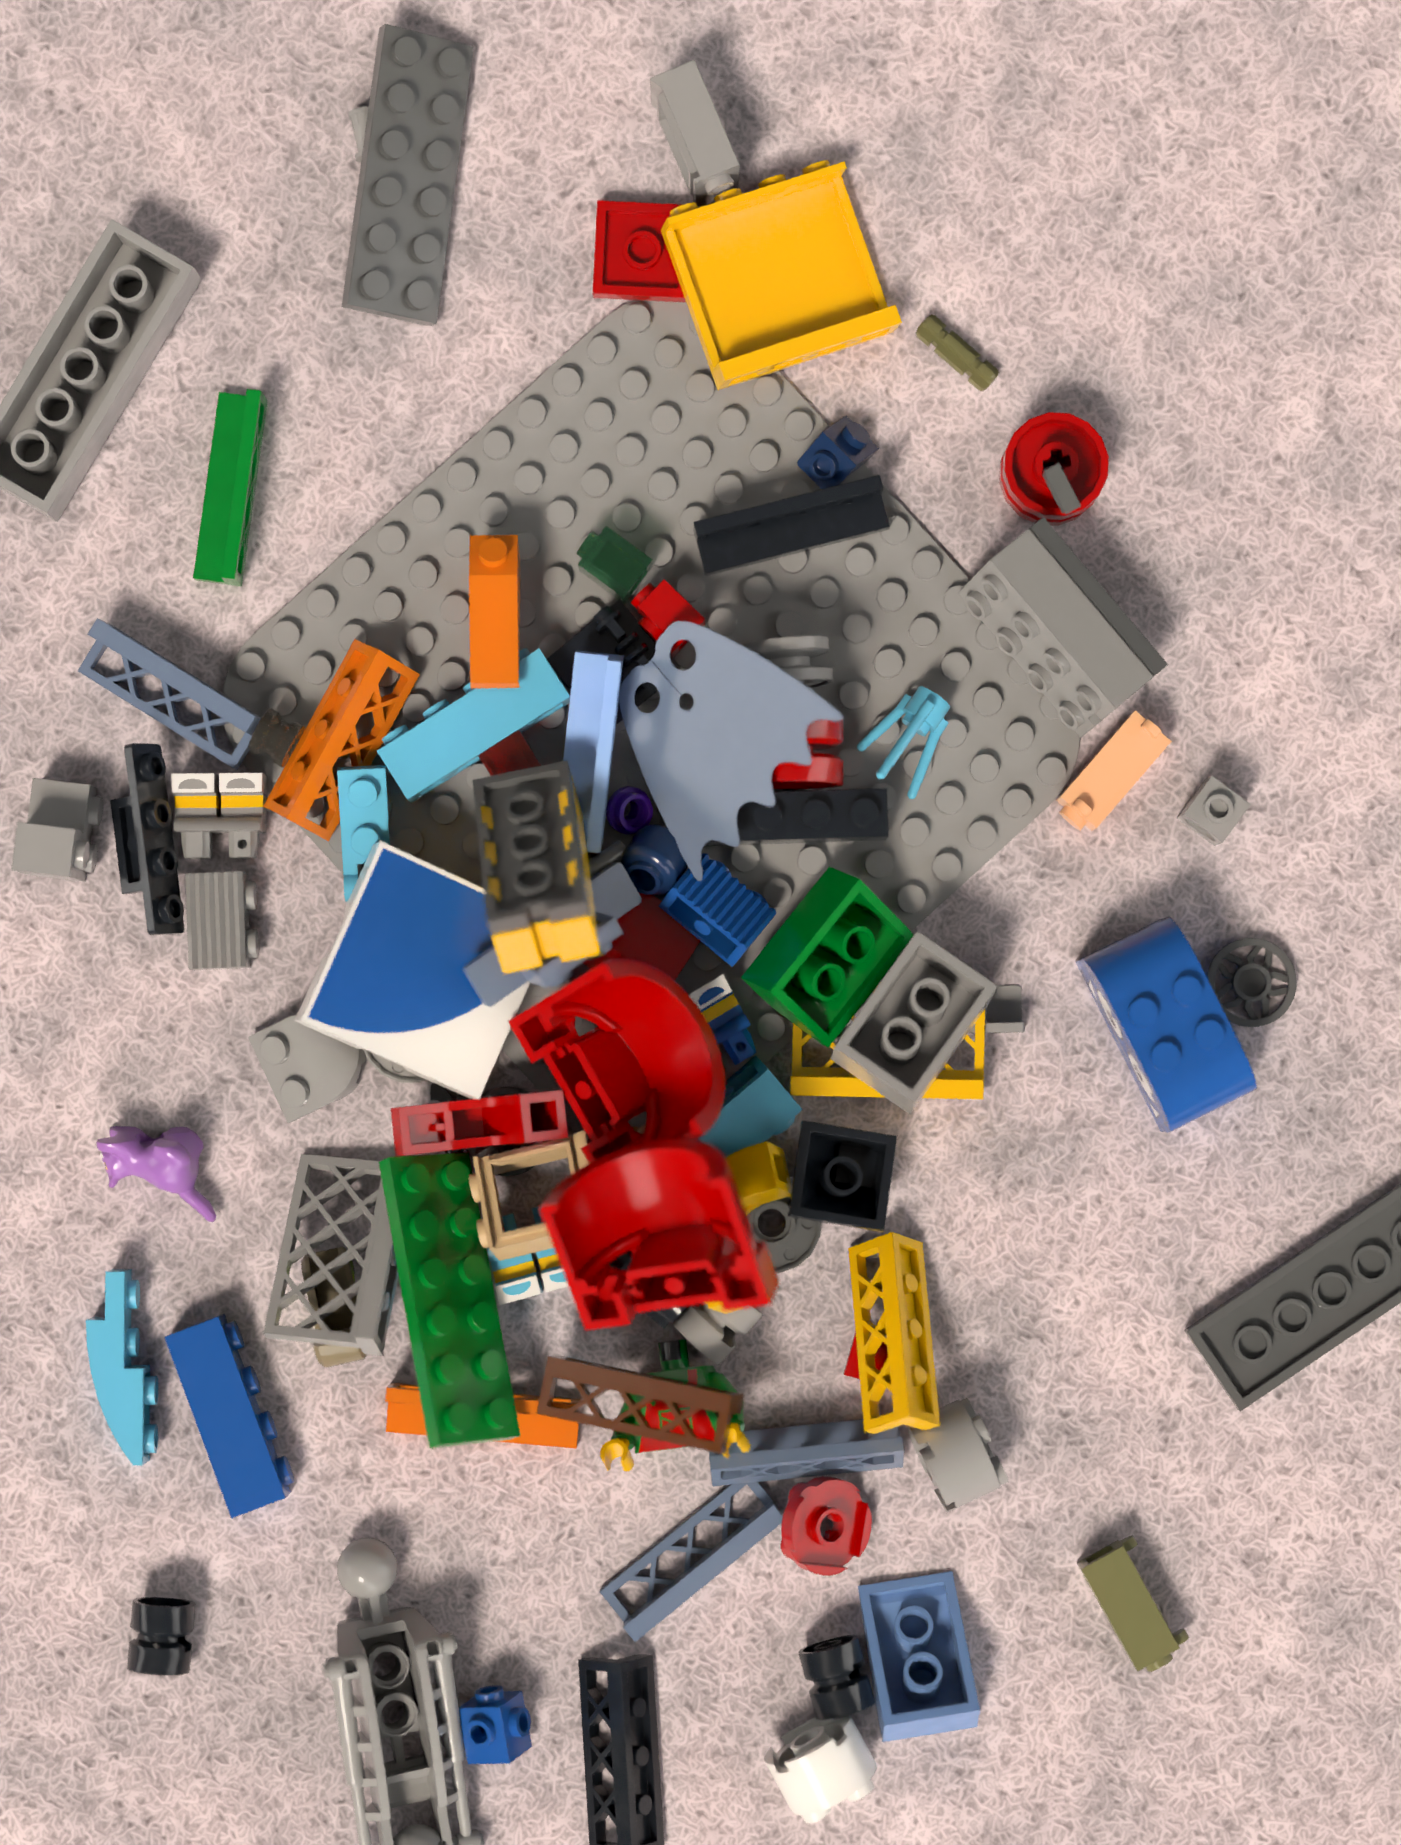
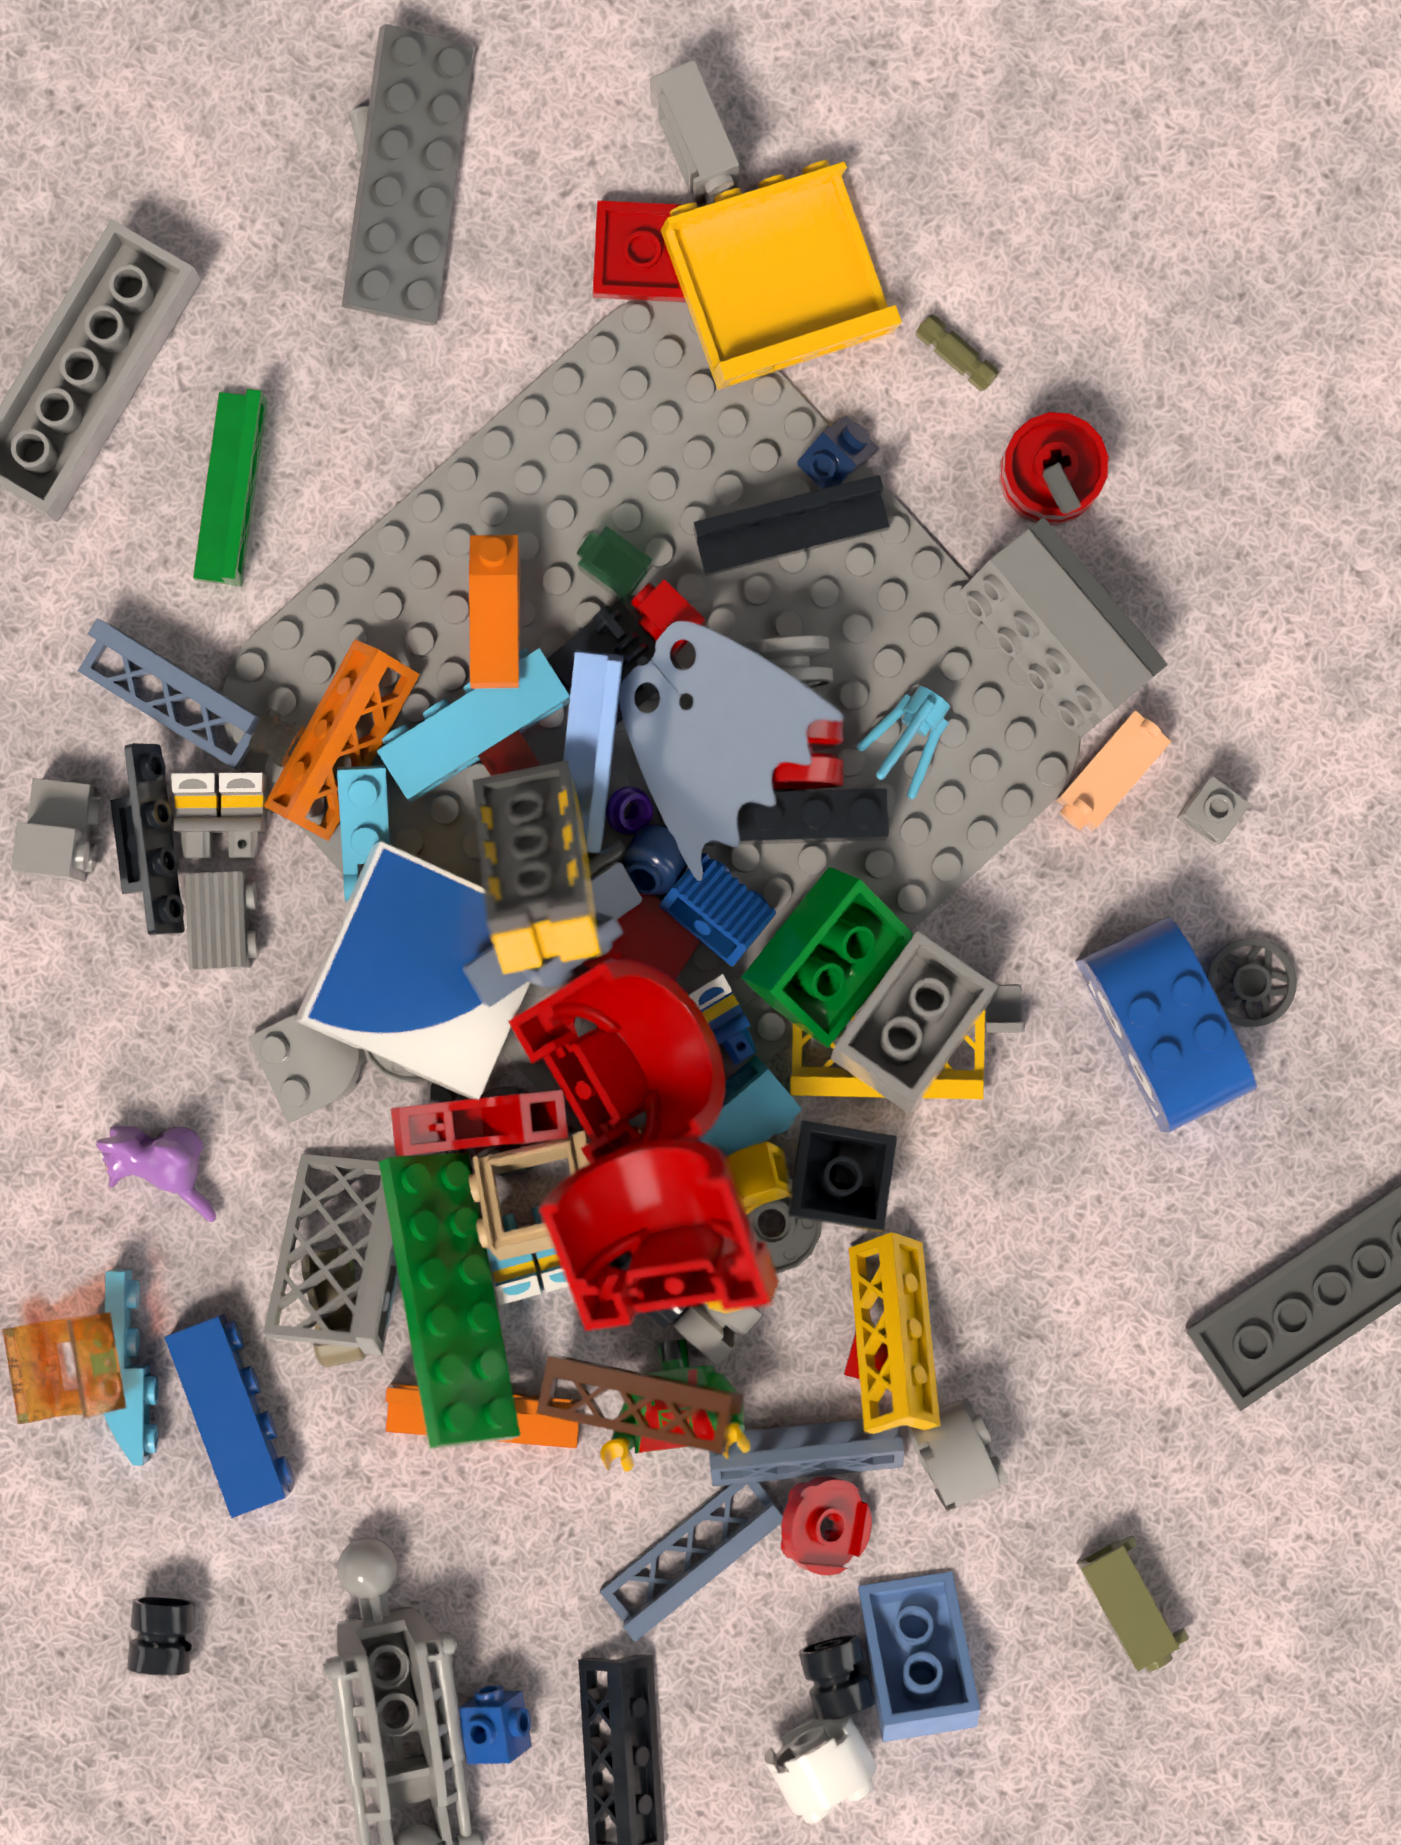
(37, 1370): none -> clear orange panel

